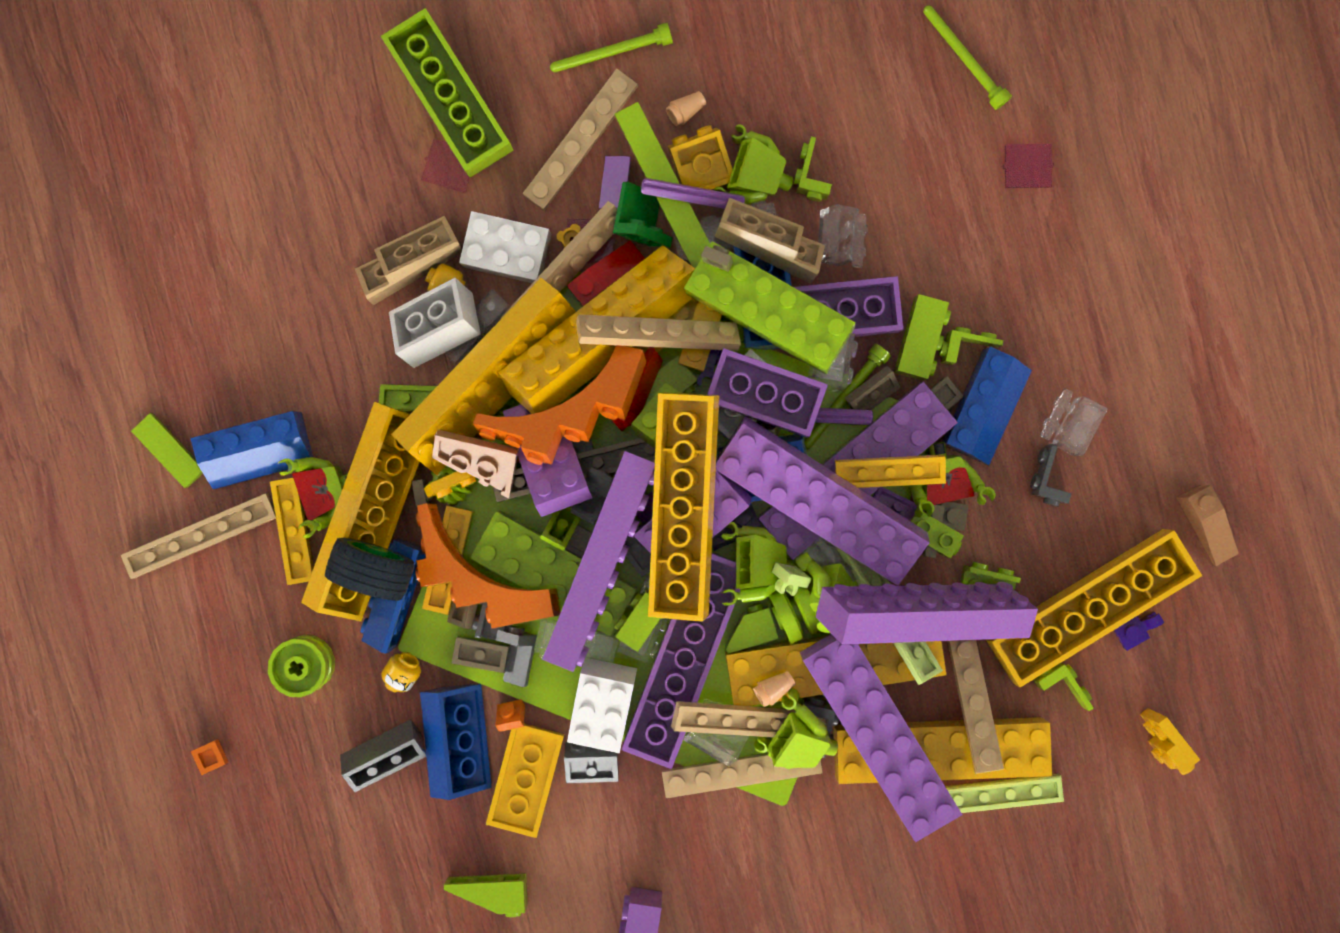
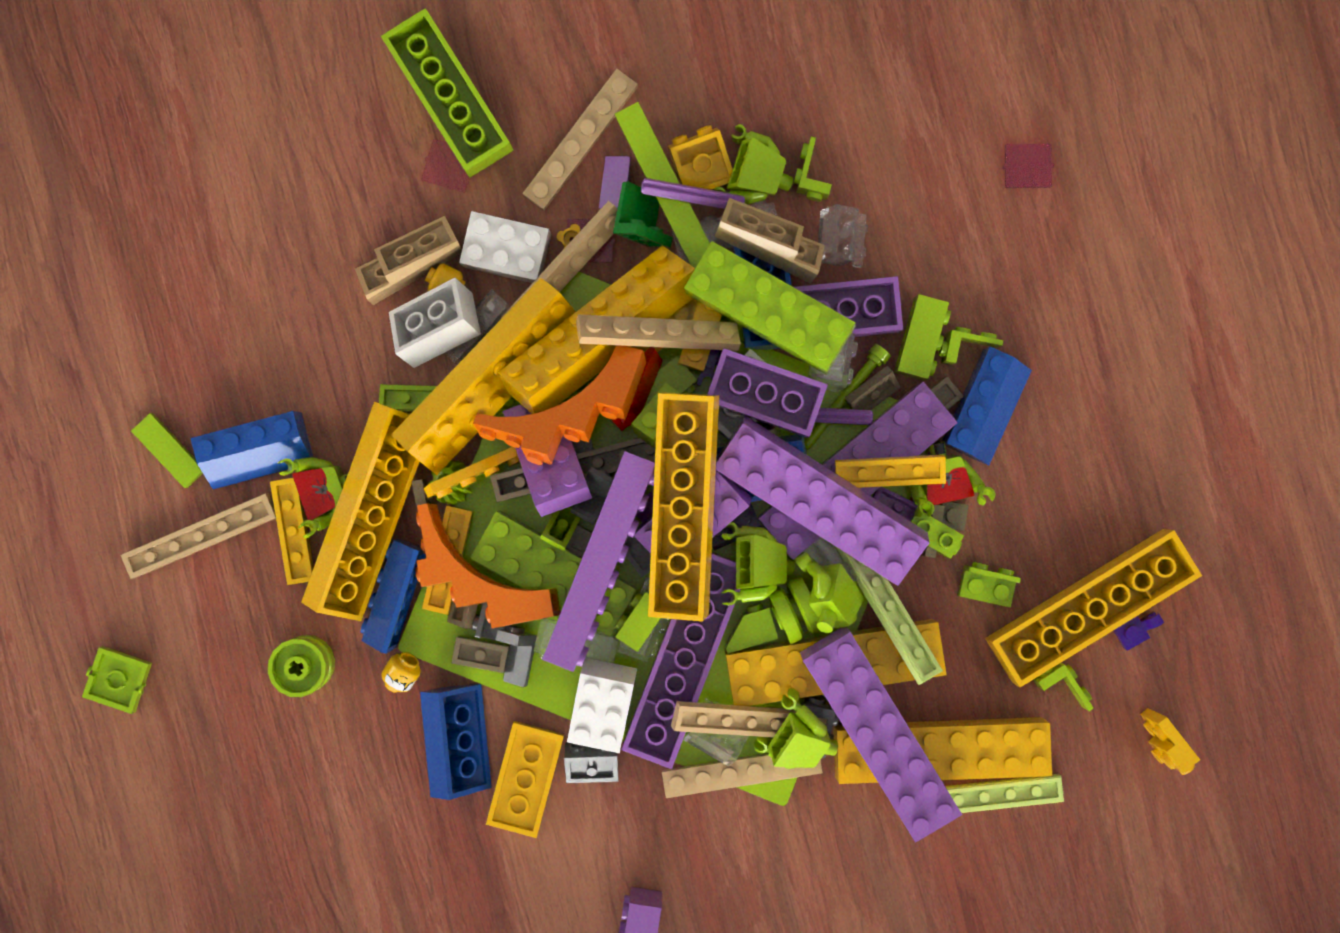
(116, 679): none -> lime plate
(209, 757): orange plate -> none
(369, 569): black wheel -> none
(382, 755): dark grey brick -> none
(485, 460): wing -> none
(496, 893): lime slope -> none
(510, 715): orange plate -> none
(605, 273): red slope -> none
(659, 35): lime piece -> none
(685, 108): light nougat cone -> none
(717, 257): dark tan plate -> none
(773, 688): light nougat cone -> none
(789, 578): yellowish green tile -> none
(925, 612): medium lavender brick -> none
(975, 706): tan plate -> none
(997, 95): lime piece -> none
(1039, 480): dark grey bracket -> none
(1078, 426): clear brick -> none
(1209, 522): medium nougat slope -> none

